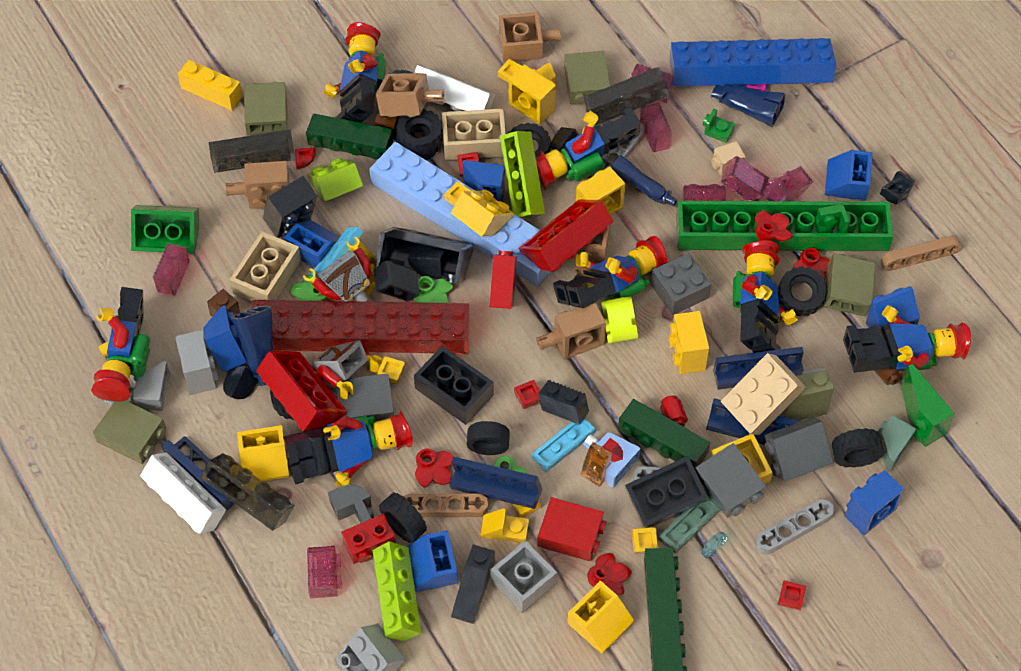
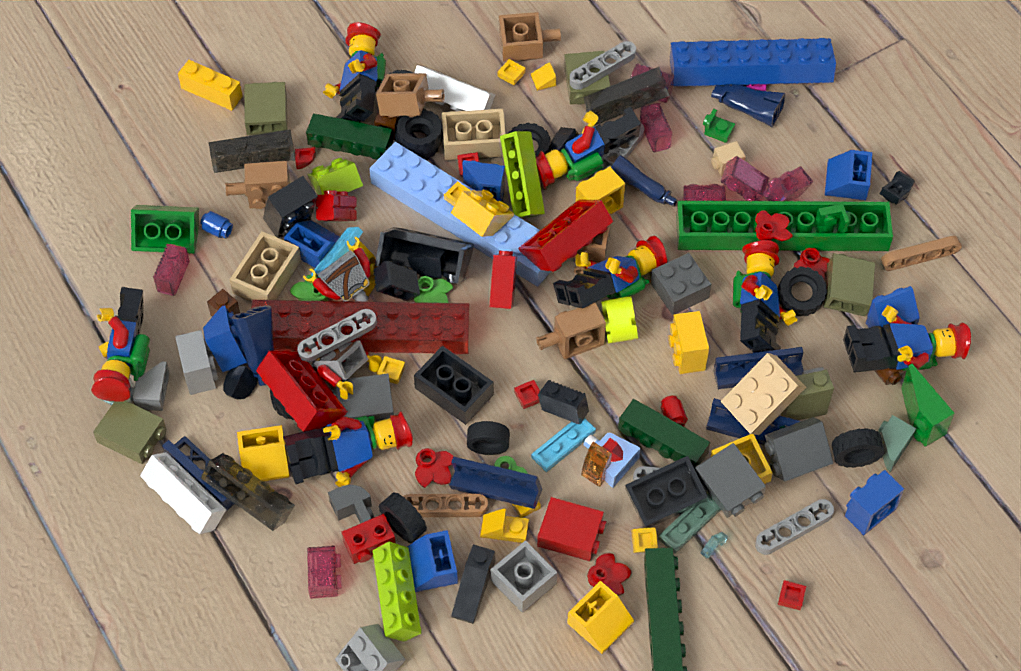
(216, 225): none -> blue brick
(335, 332): none -> light grey beam
(336, 206): none -> red brick
(532, 94): yellow brick -> none
(605, 68): none -> light grey beam

